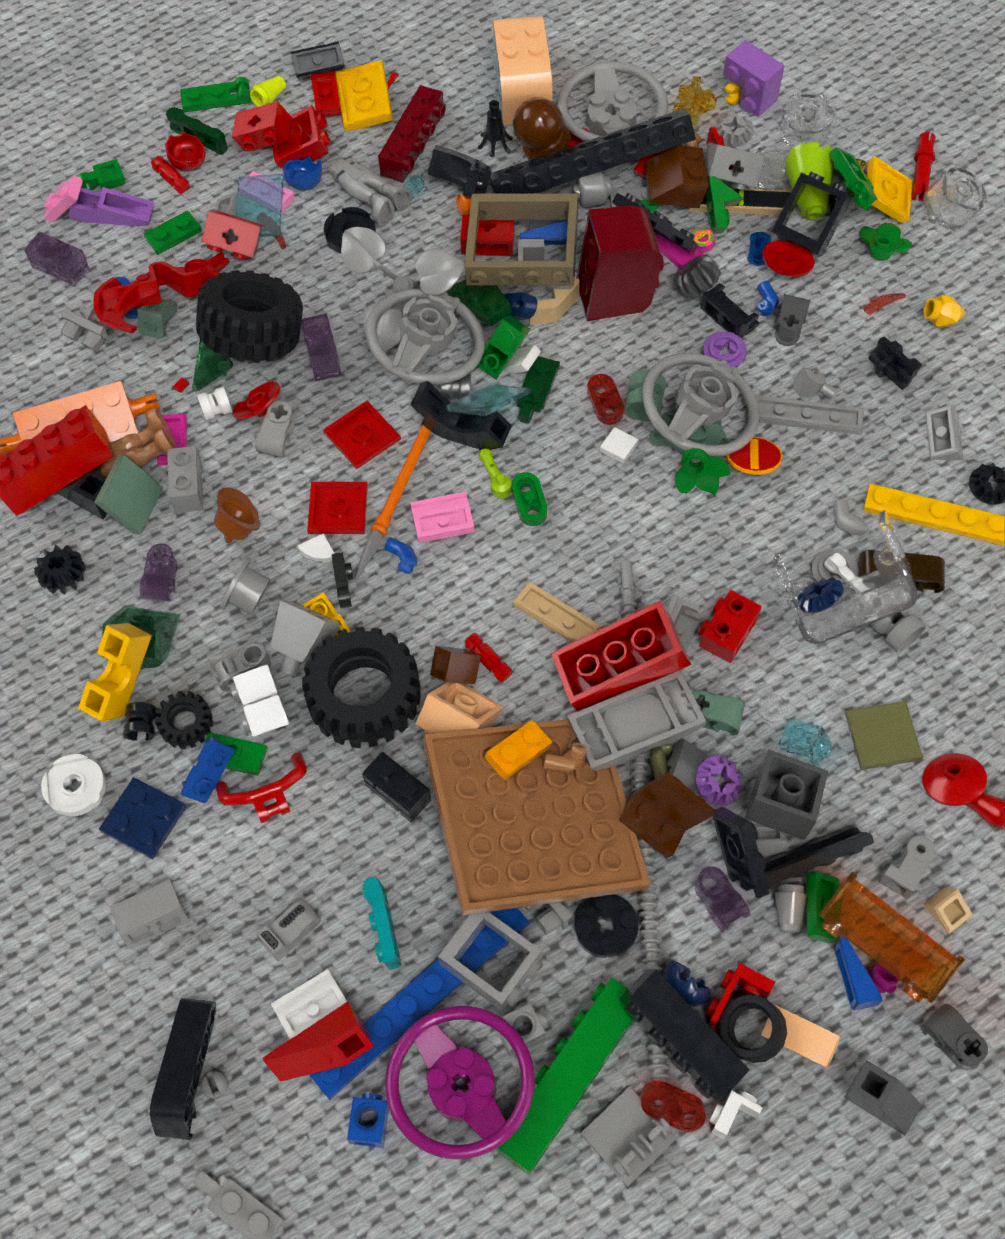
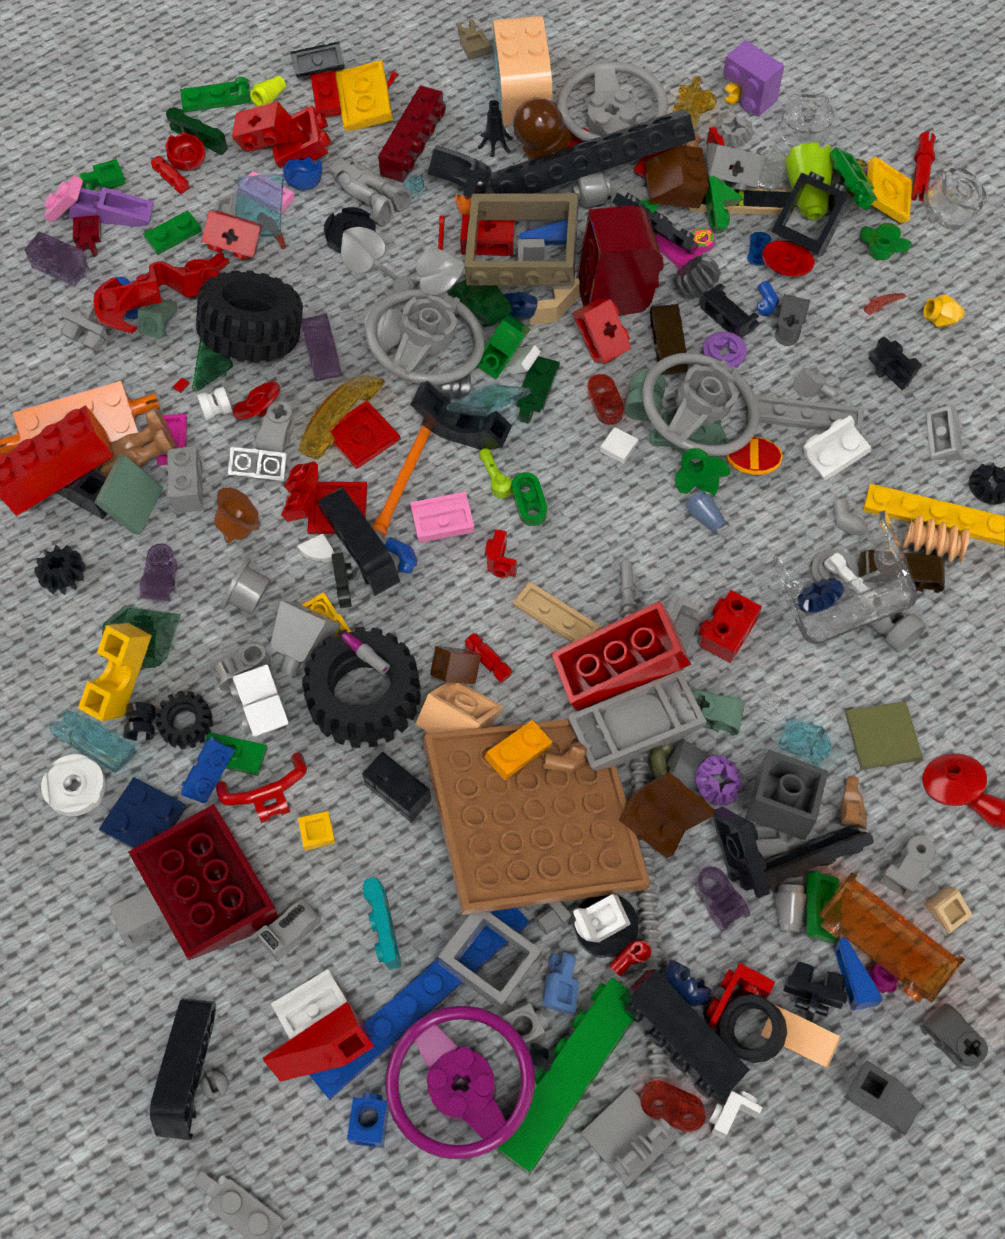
(87, 232): none -> dark red plate
(93, 741): none -> clear light blue hinge
(203, 884): none -> dark red slope
(257, 463): none -> slope
(302, 489): none -> red slope
(316, 830): none -> yellow plate
(317, 433): none -> clear yellow slope
(359, 540): none -> black beam
(365, 653): none -> light grey piece
(441, 232): none -> red hinge
(472, 41): none -> dark tan plate
(496, 562): none -> red bracket
(540, 1057): none -> black hand
(560, 988): none -> medium blue plate
(601, 919): none -> white bracket
(602, 330): none -> red brick
(633, 953): none -> red arm
(668, 335): none -> dark brown beam
(705, 511): none -> sand blue cone
(829, 993): none -> black hips
(835, 448): none -> white bracket
(851, 804): none -> medium nougat helmet
(937, 538): none -> light nougat piece

